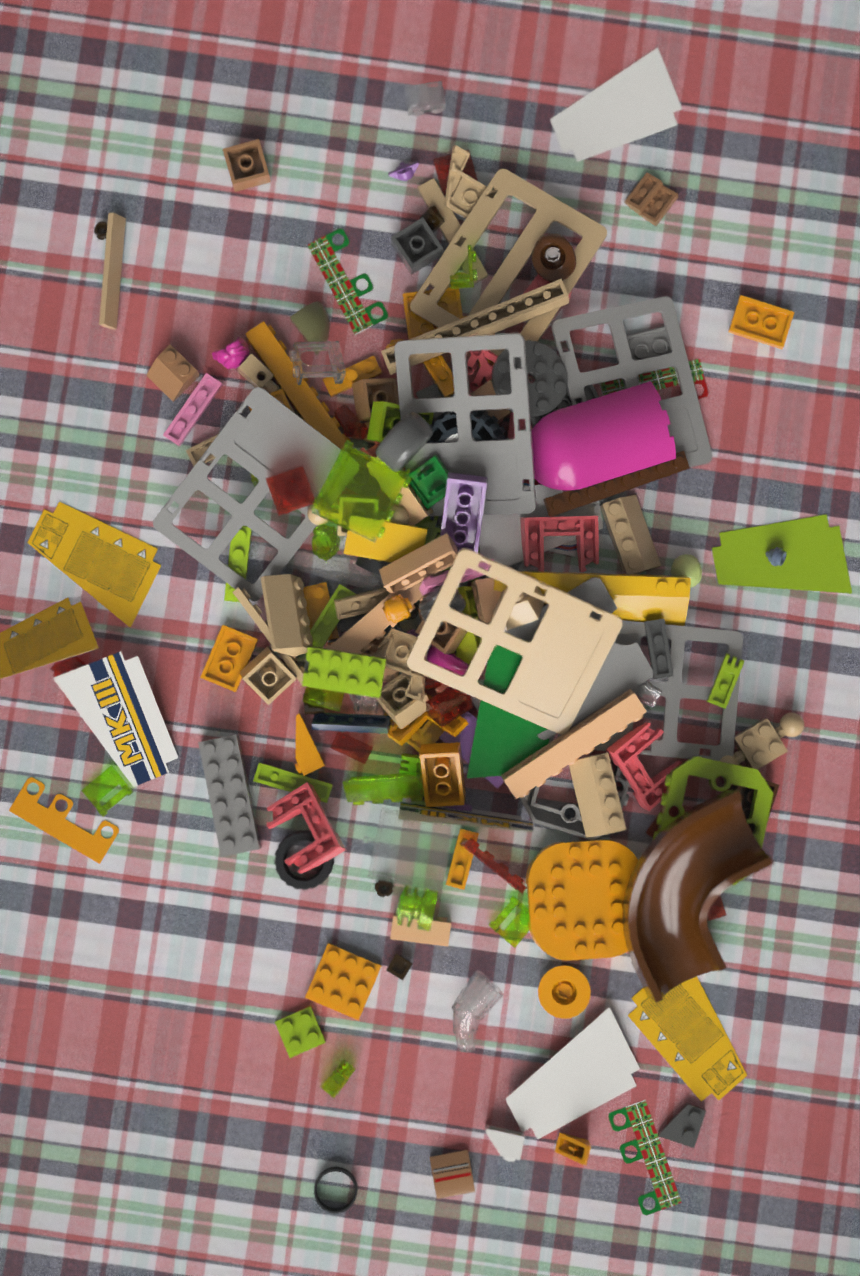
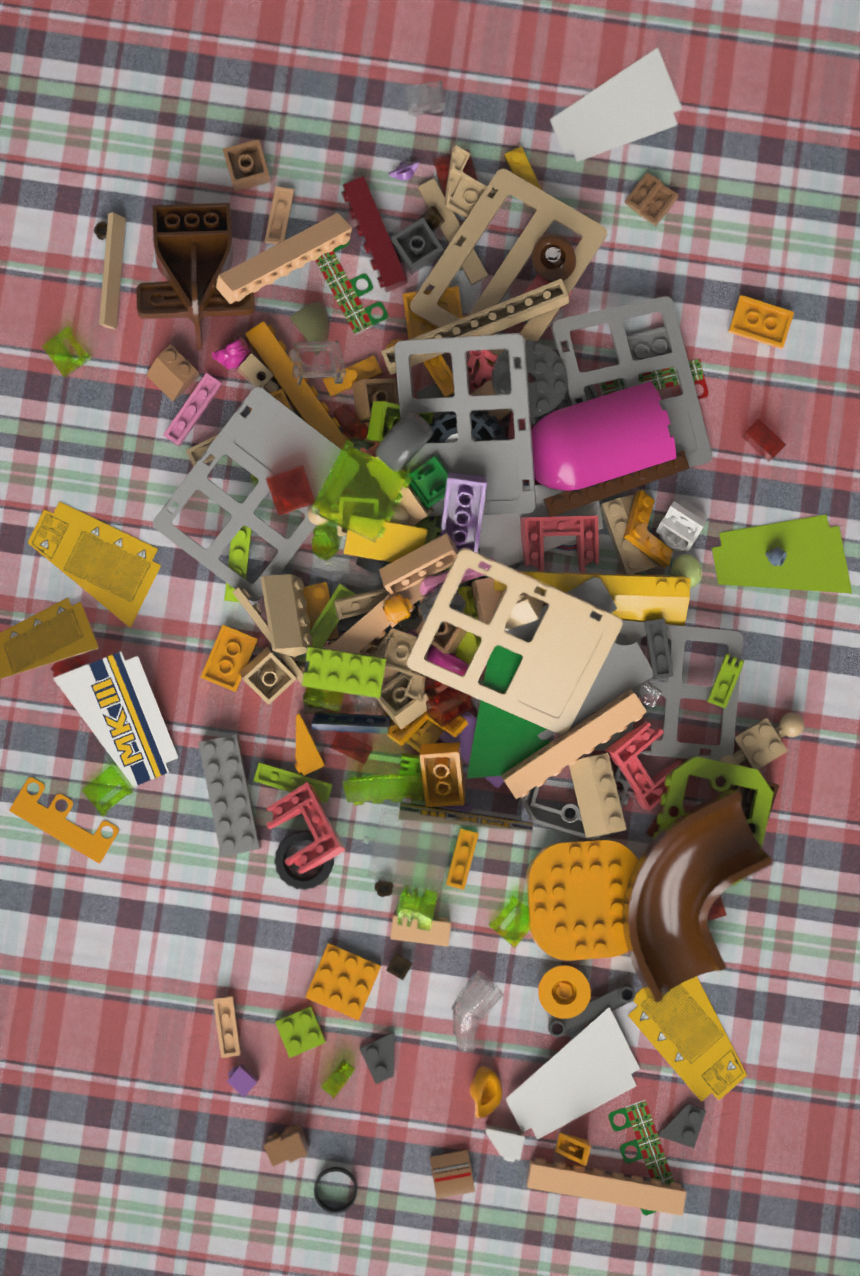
(61, 356): none -> clear neon green plate
(191, 252): none -> reddish brown brick
(227, 1026): none -> light nougat plate
(242, 1079): none -> medium lavender brick
(279, 215): none -> light nougat plate
(283, 258): none -> light nougat brick
(286, 1146): none -> medium nougat brick
(374, 234): none -> dark red brick
(380, 1057): none -> dark grey wing
(463, 280): clear neon green bracket -> none
(485, 1091): none -> light orange hat
(499, 869): clear red plate -> none
(520, 166): none -> yellow plate
(594, 1009): none -> dark grey piece
(606, 1187): none -> light nougat brick
(637, 532): none -> light orange plate
(681, 526): none -> white piece
(763, 440): none -> clear red brick

